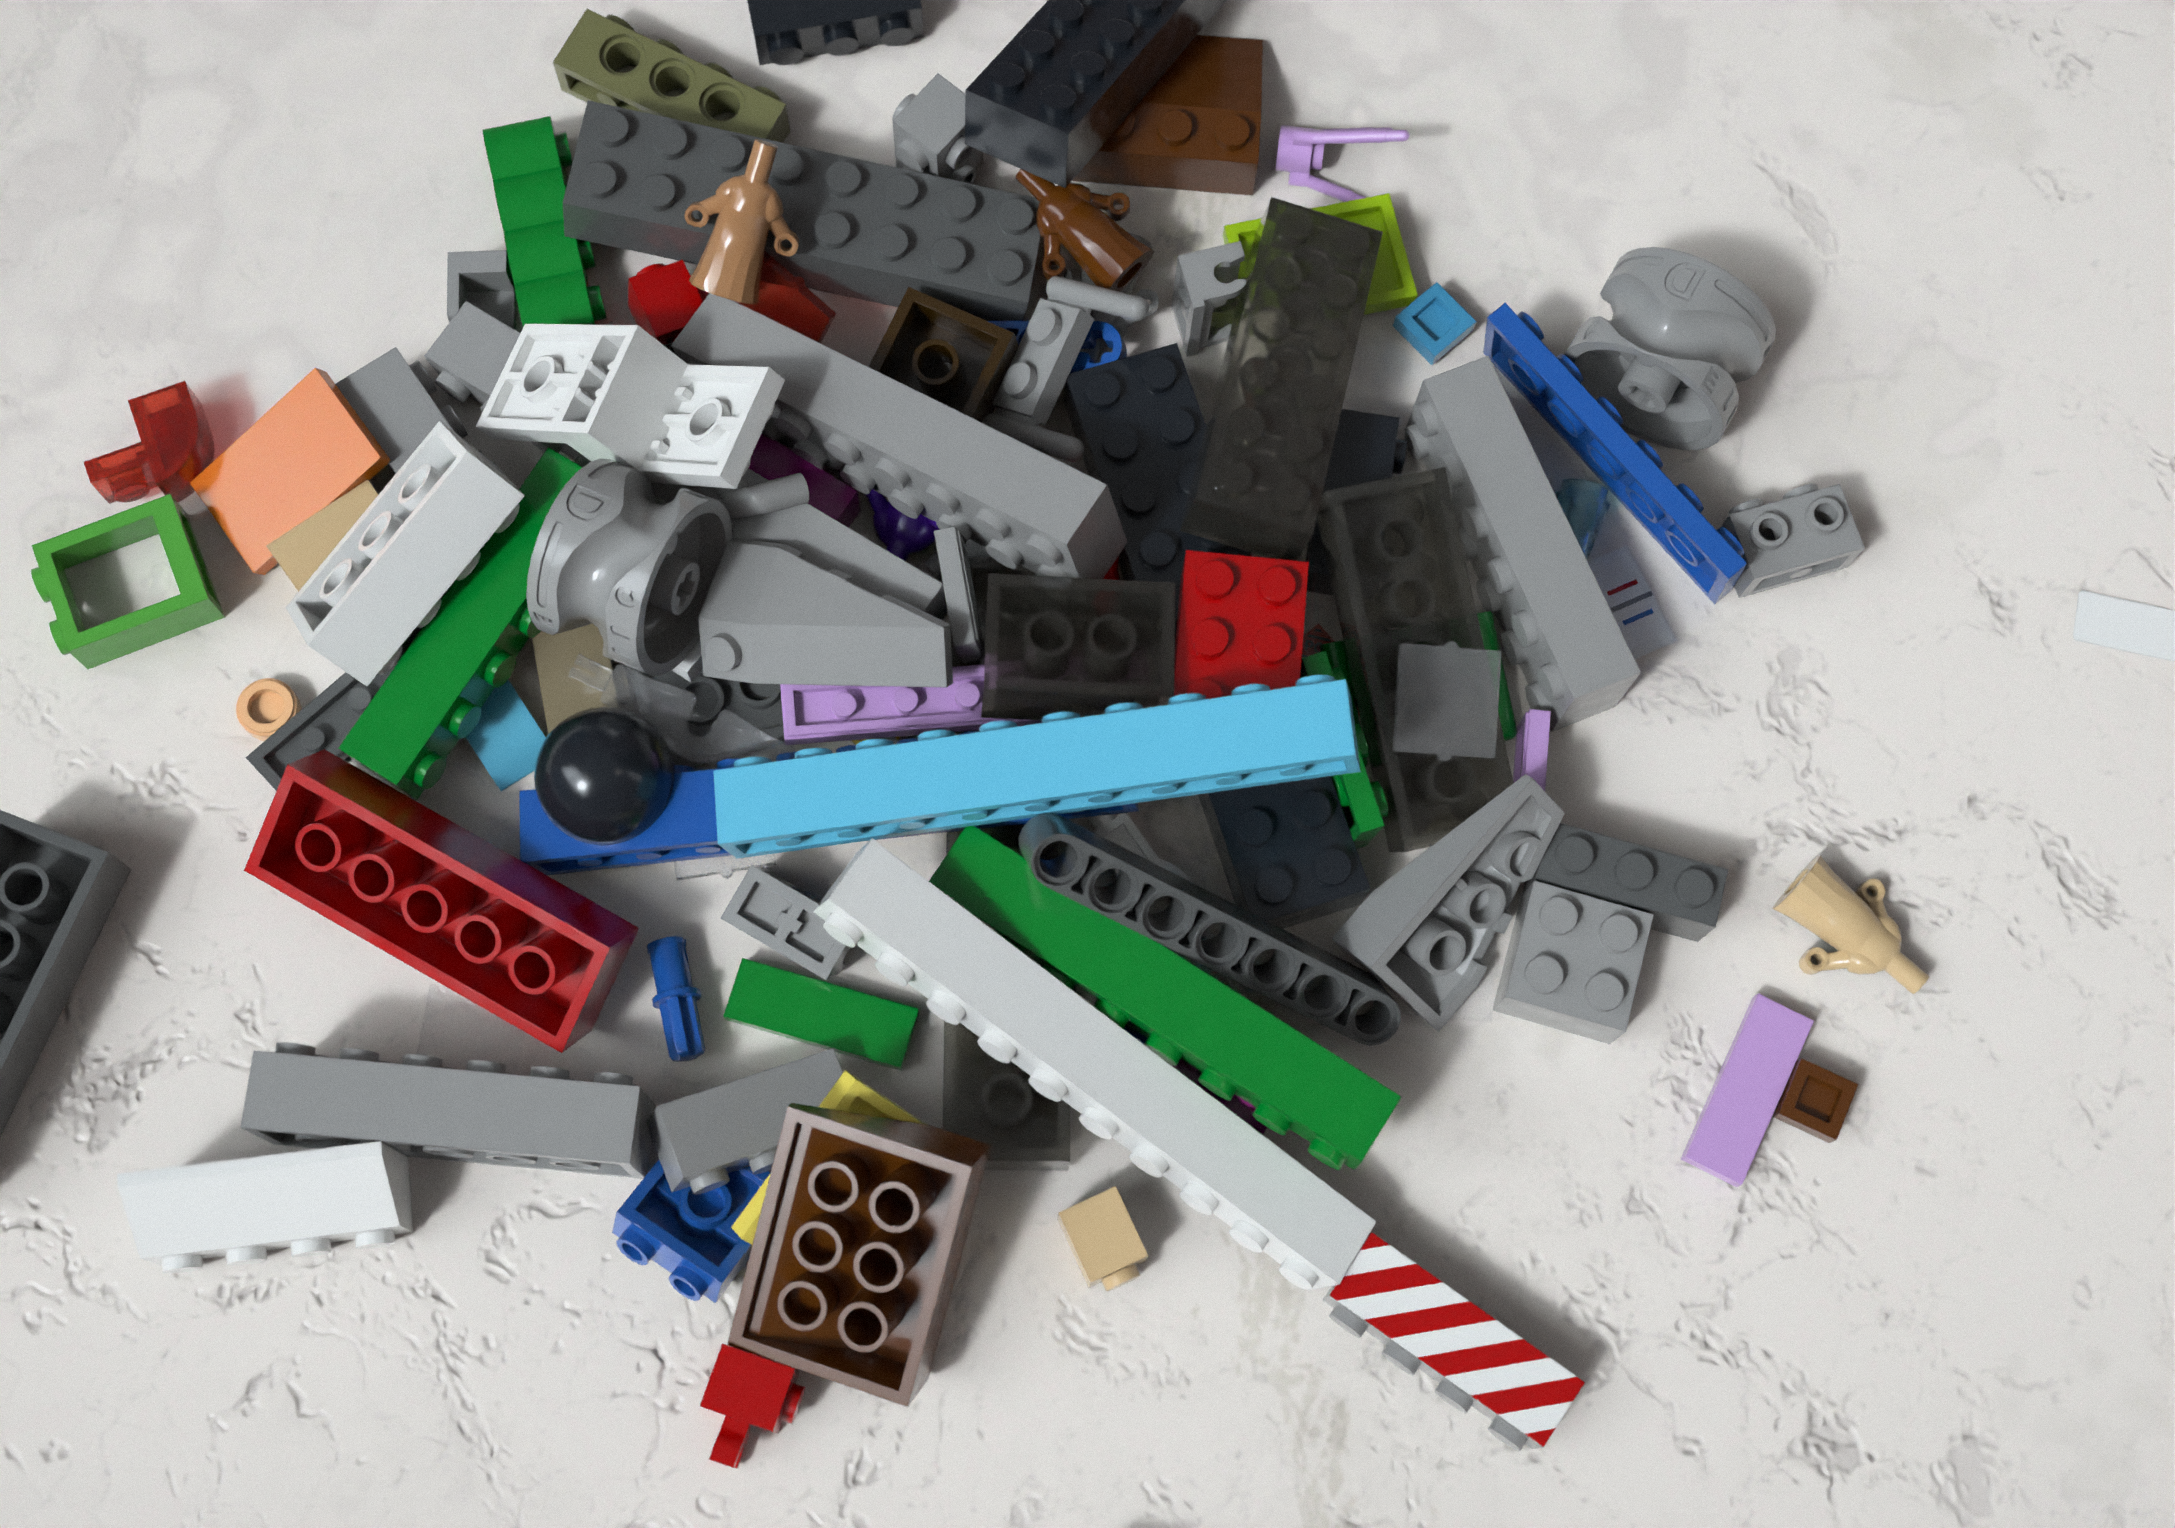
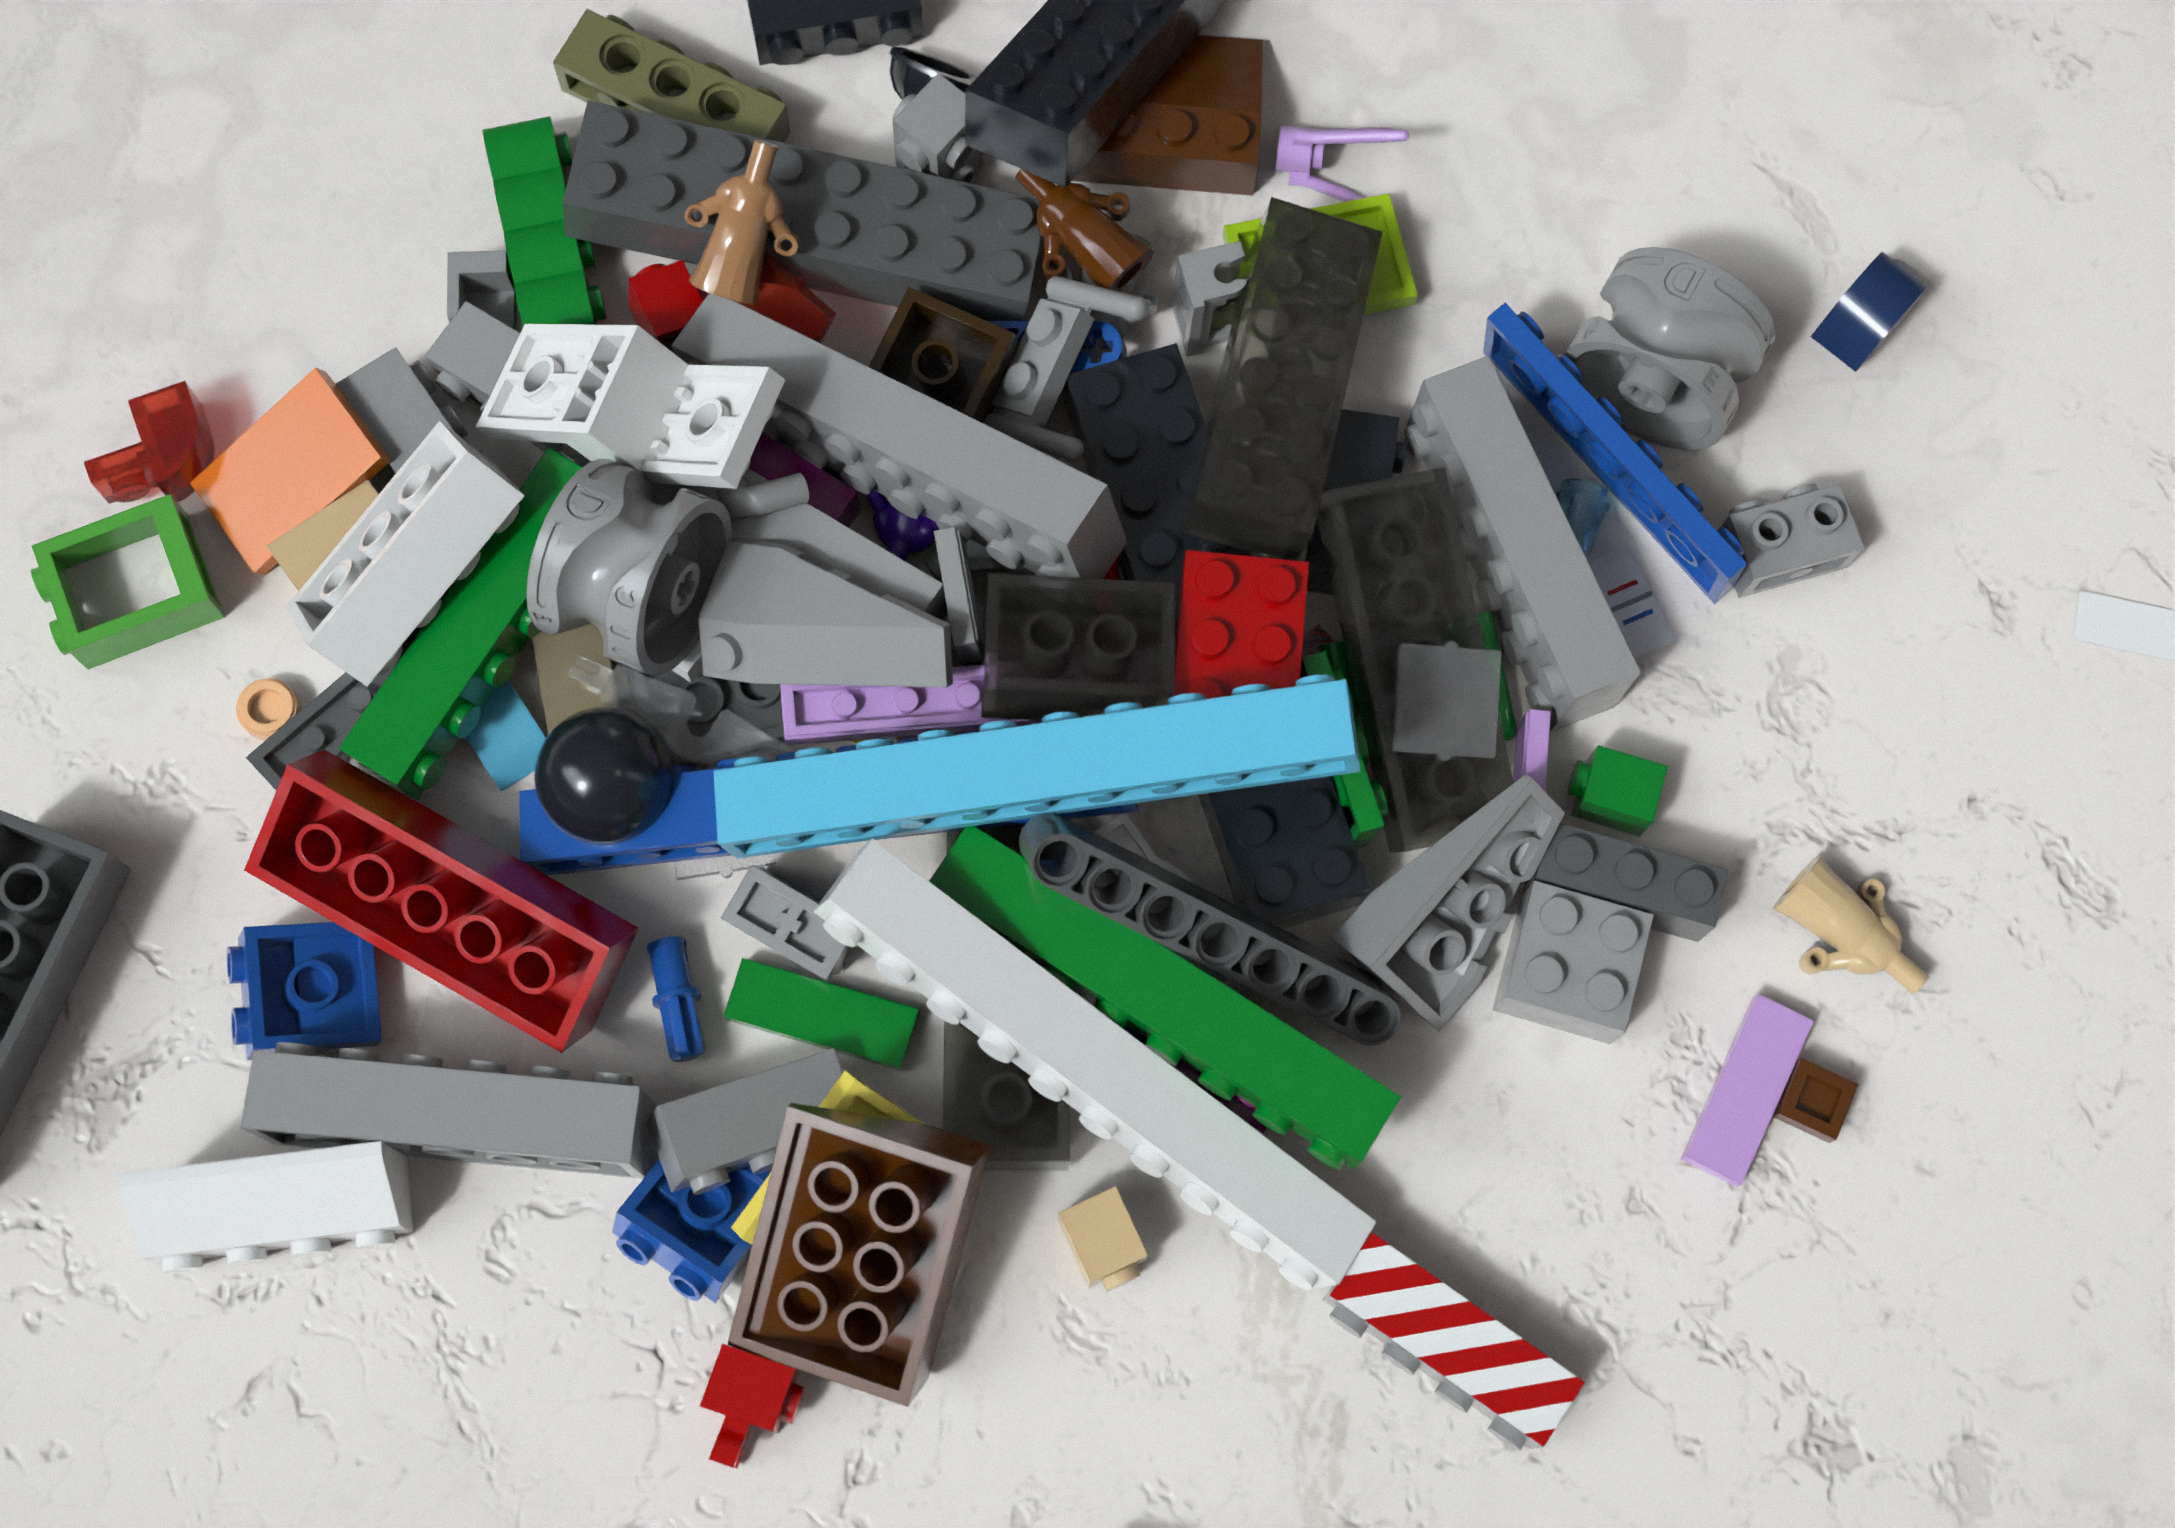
(304, 988): none -> blue plate
(914, 70): none -> black piece
(1434, 323): dark azure plate -> none
(1617, 790): none -> green brick
(1870, 310): none -> dark blue brick

